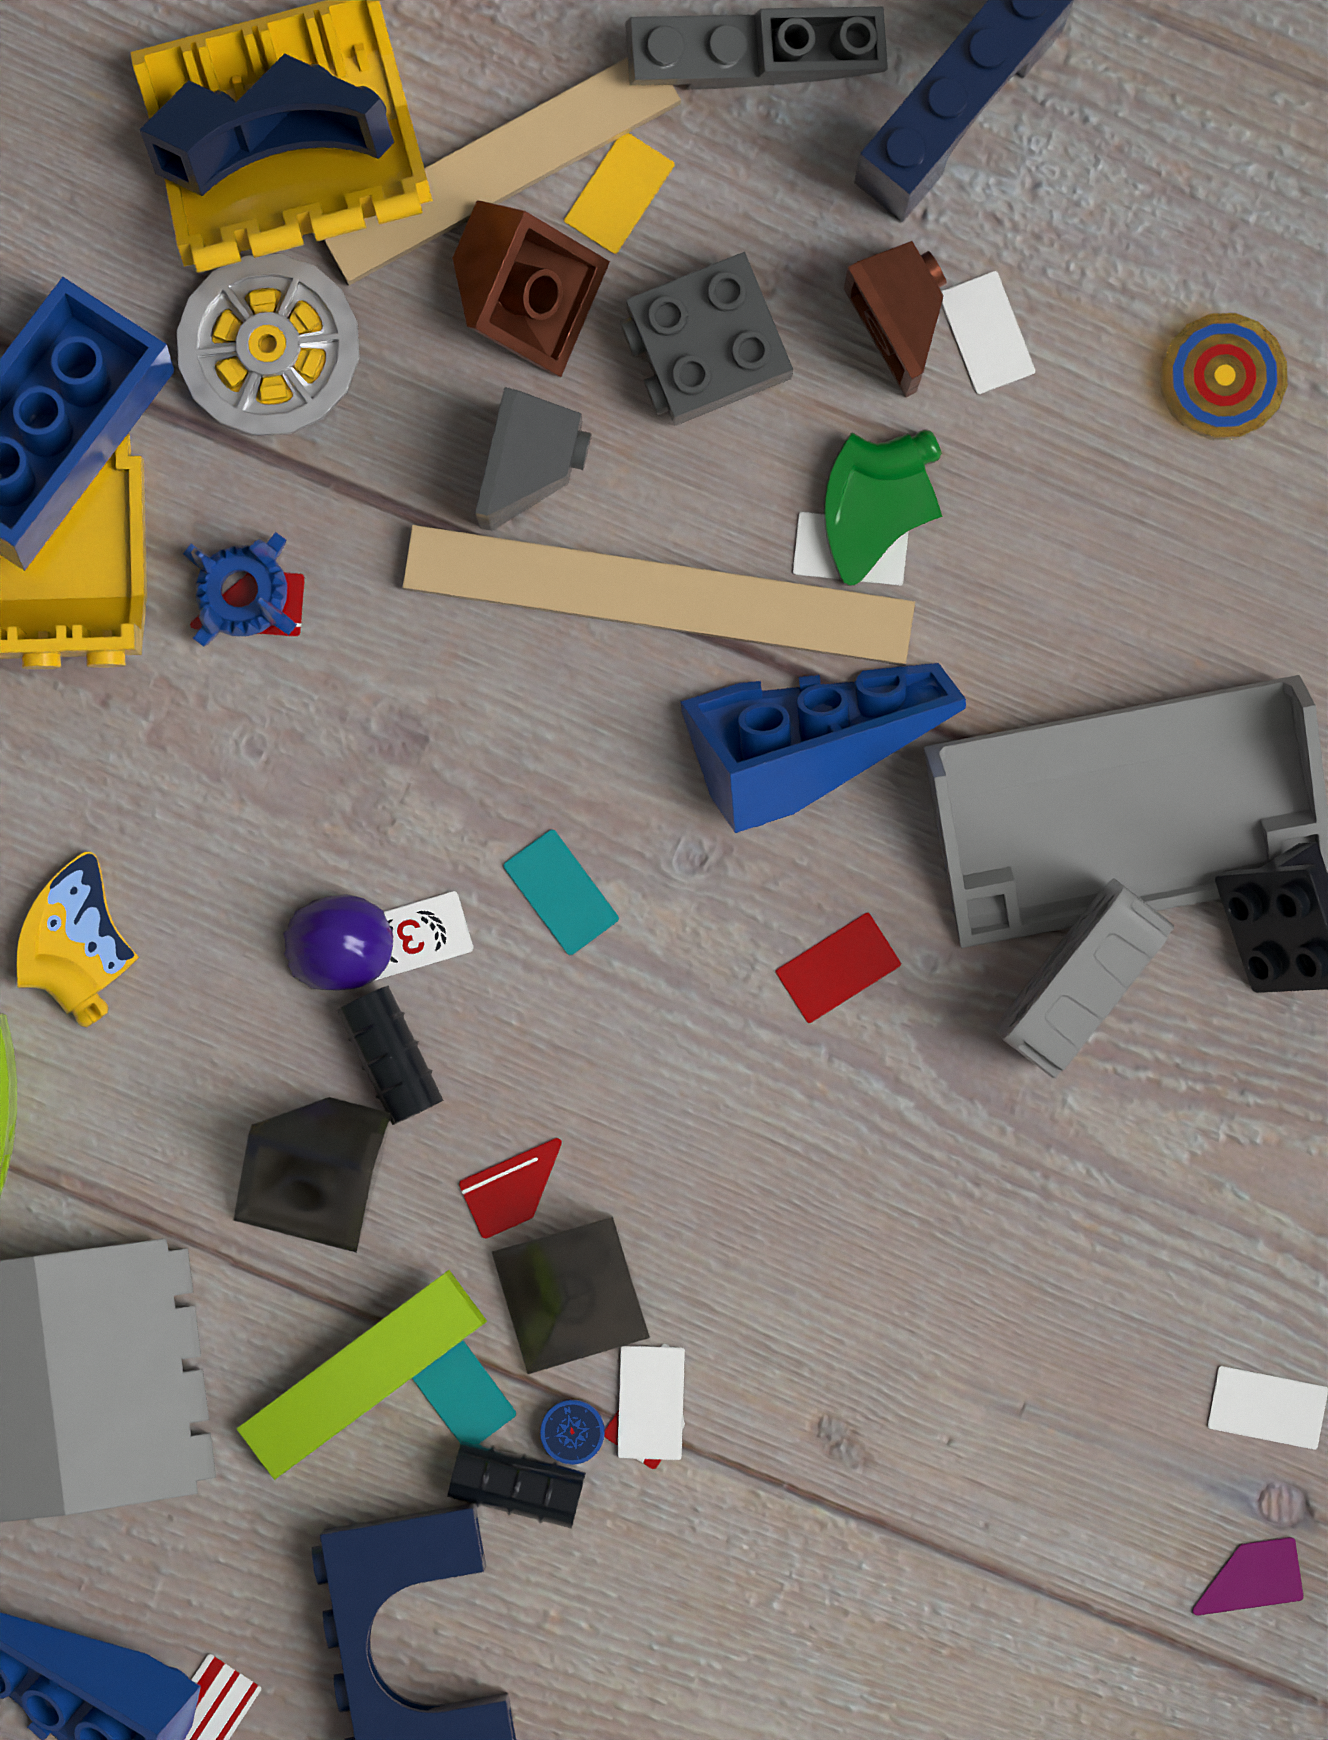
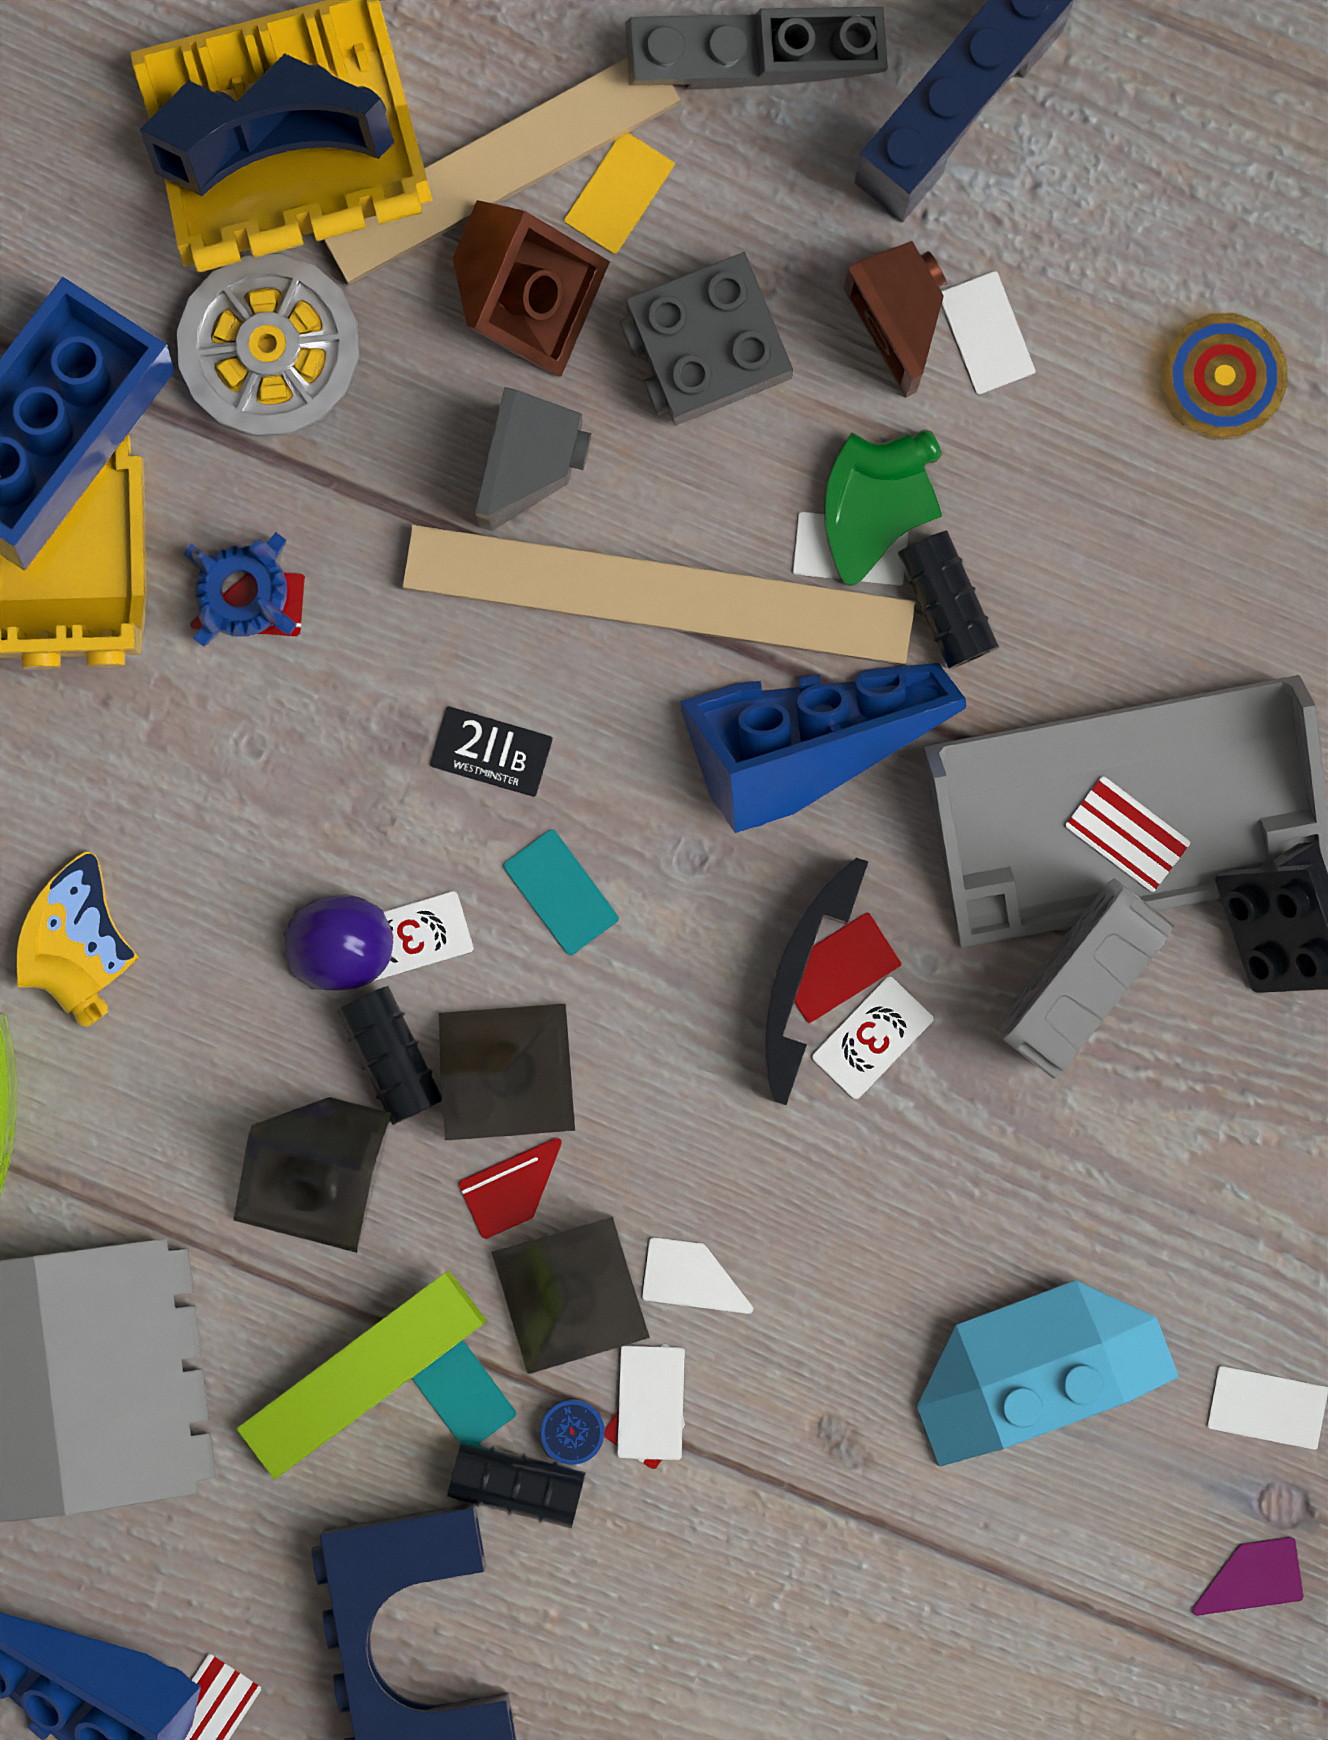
(491, 751): none -> black sticker
(506, 1072): none -> clear smoke slope
(689, 1276): none -> white sticker
(835, 903): none -> black slope
(872, 1037): none -> white sticker
(948, 599): none -> black axle
(1039, 1369): none -> medium azure wedge
(1127, 834): none -> sticker

